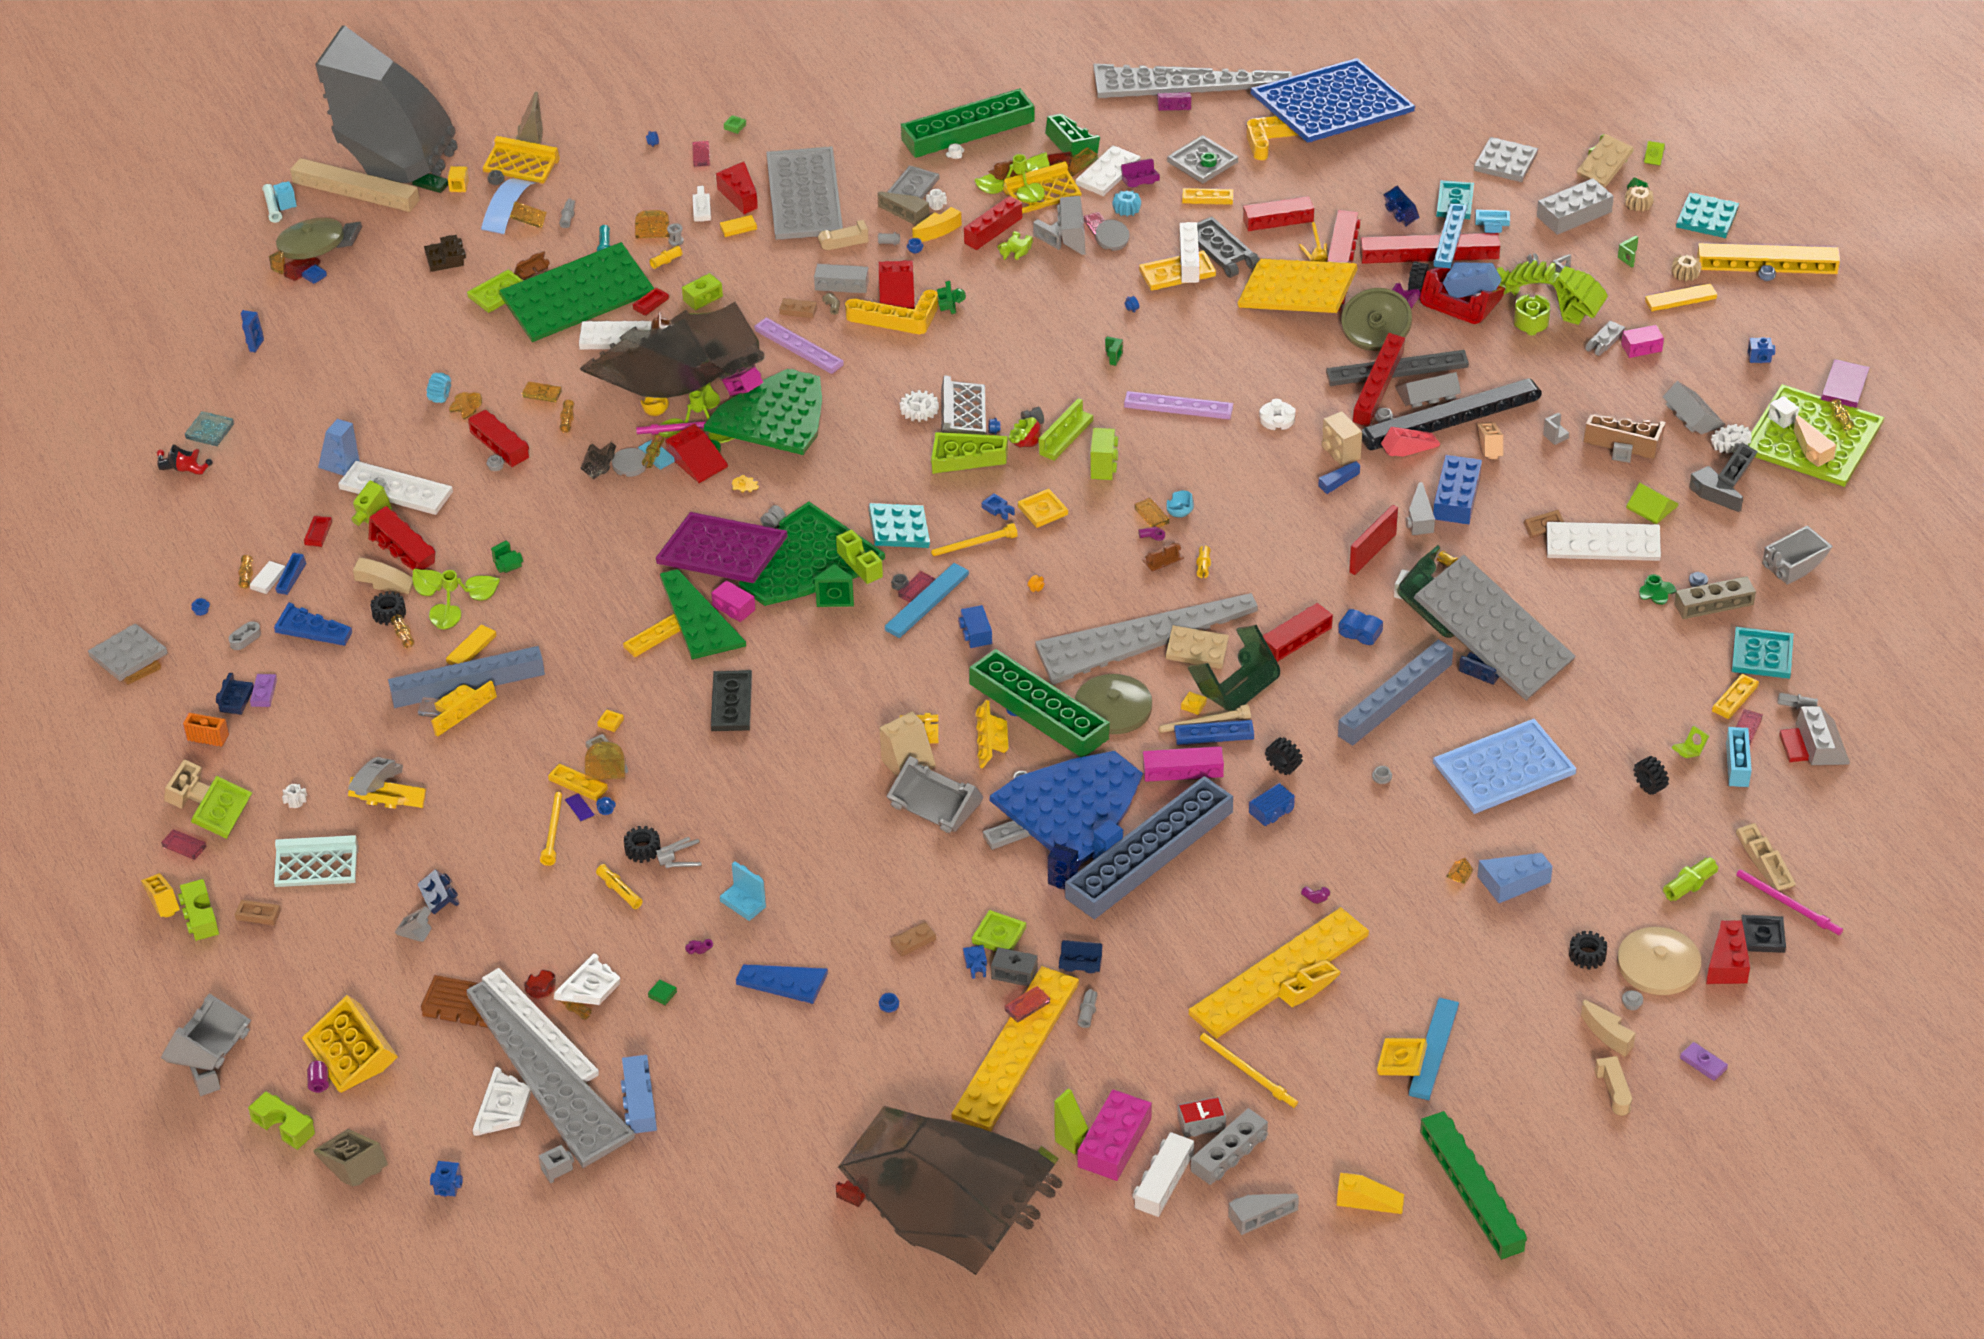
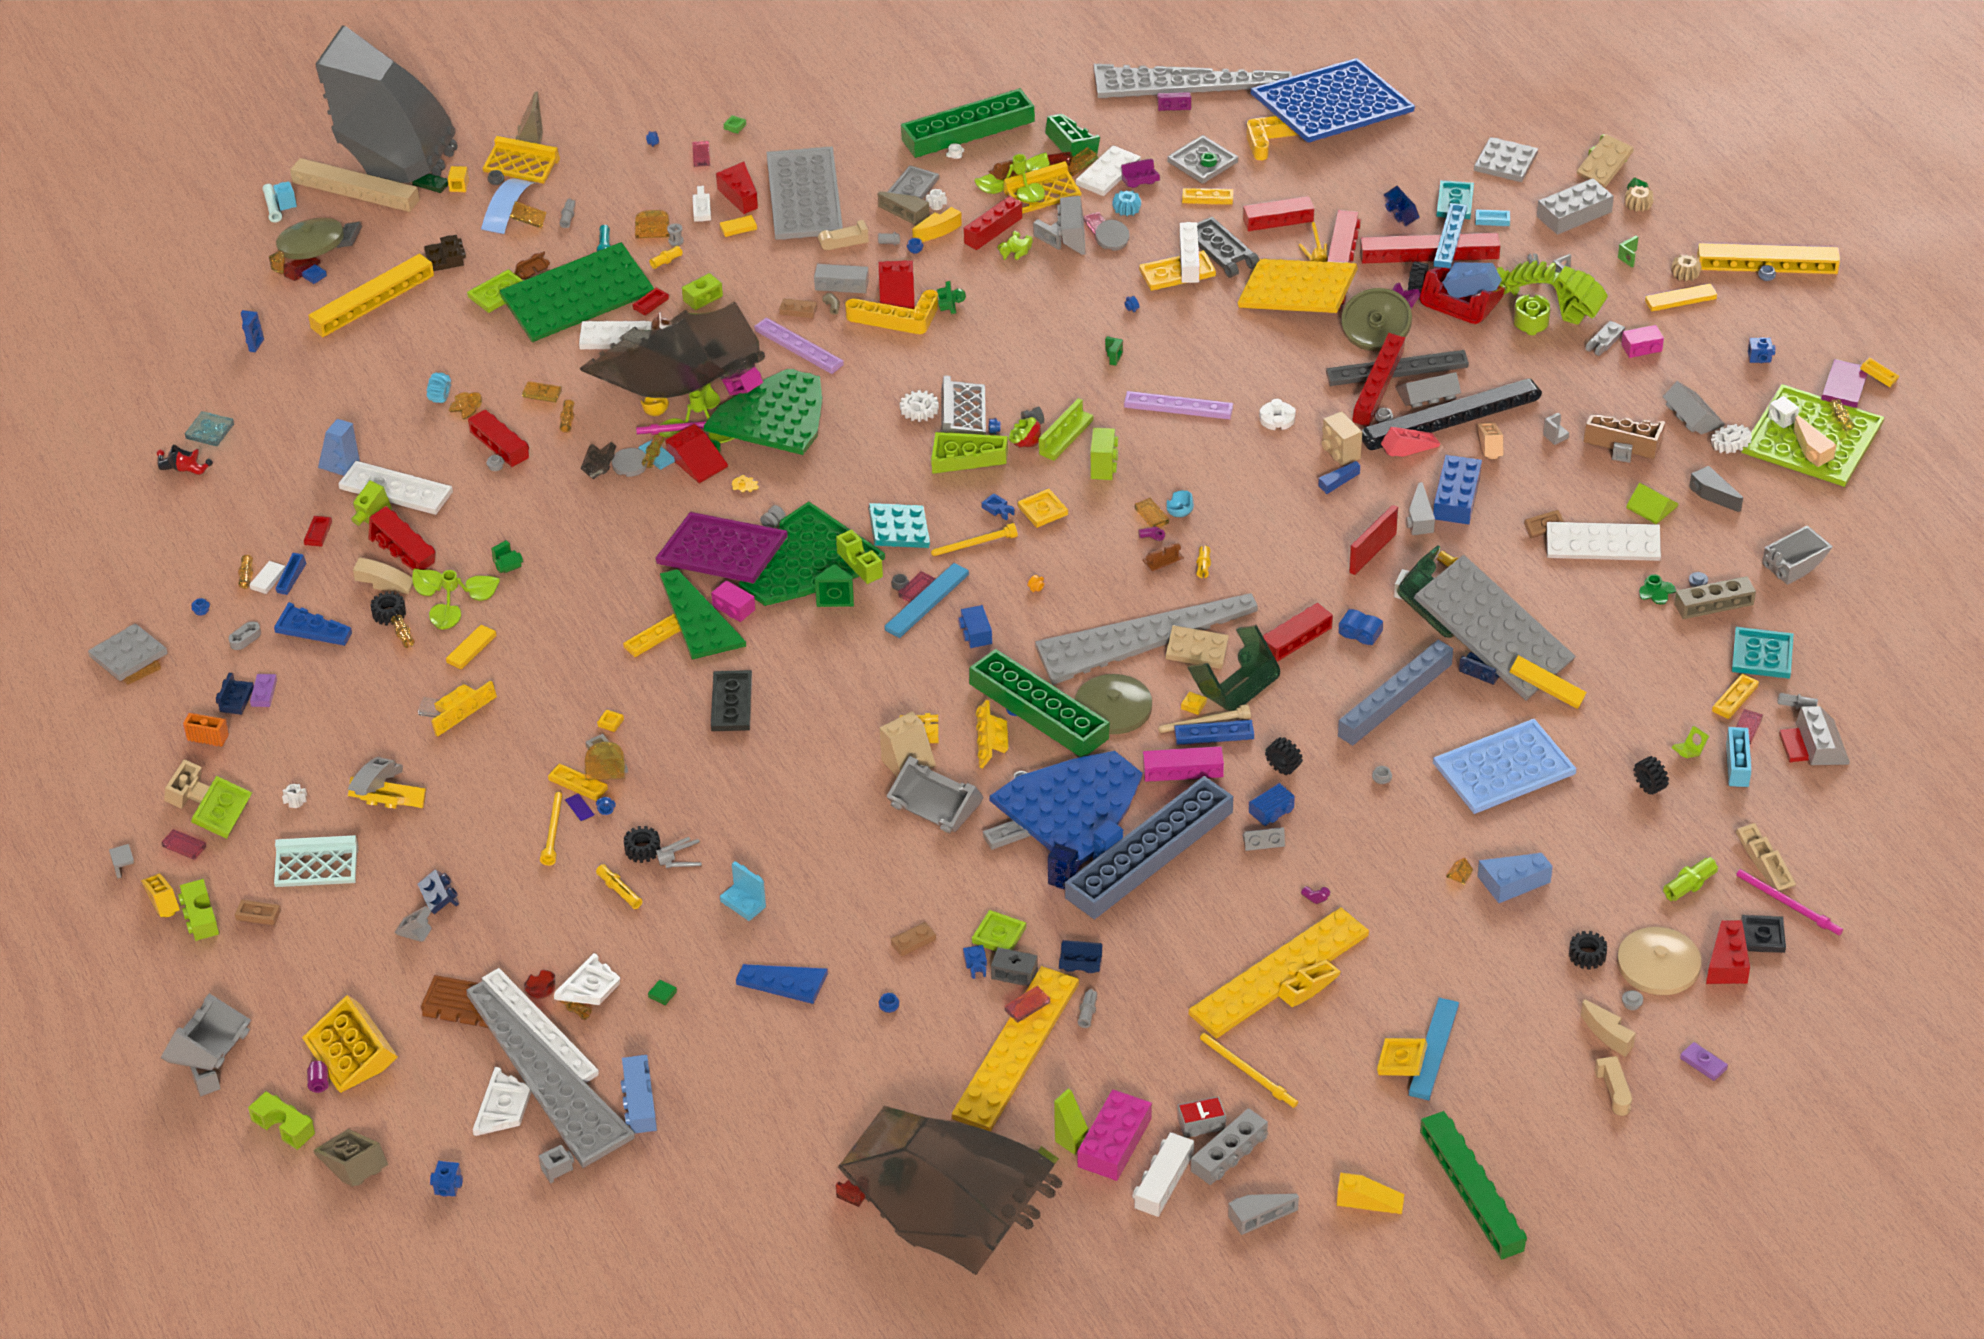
(121, 857): none -> light grey panel
(371, 295): none -> yellow brick
(475, 673): sand blue brick -> none
(698, 946): magenta arm -> none
(1264, 839): none -> light grey hinge
(1492, 227): dark azure tile -> none
(1547, 682): none -> yellow tile
(1654, 153): lime bracket -> none
(1707, 215): plate -> none
(1737, 465): dark grey slope -> none
(1879, 372): none -> yellow tile

